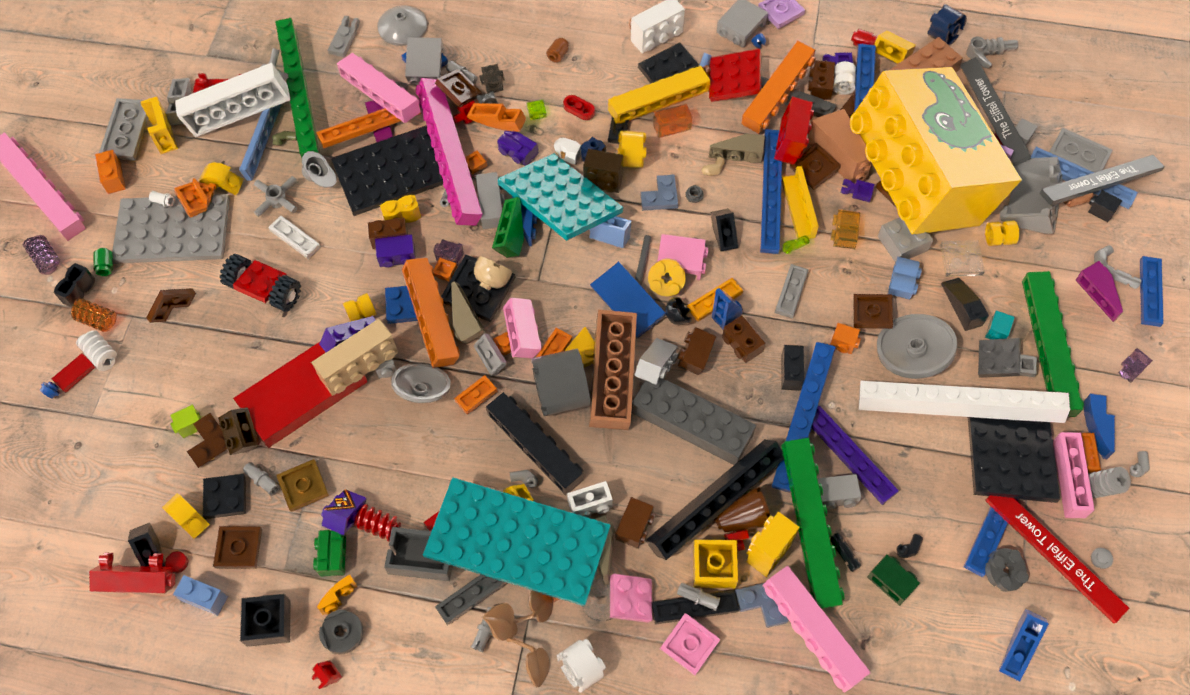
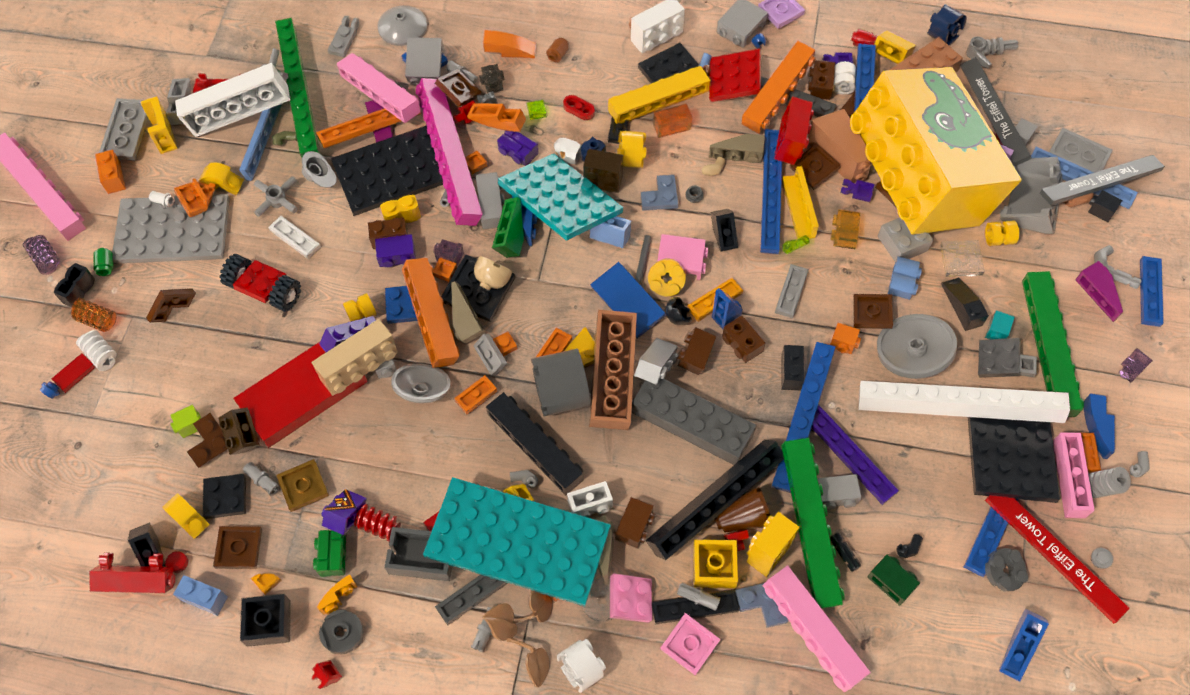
(266, 581): none -> light orange tile
(508, 44): none -> orange slope
(522, 328): bright pink brick -> none

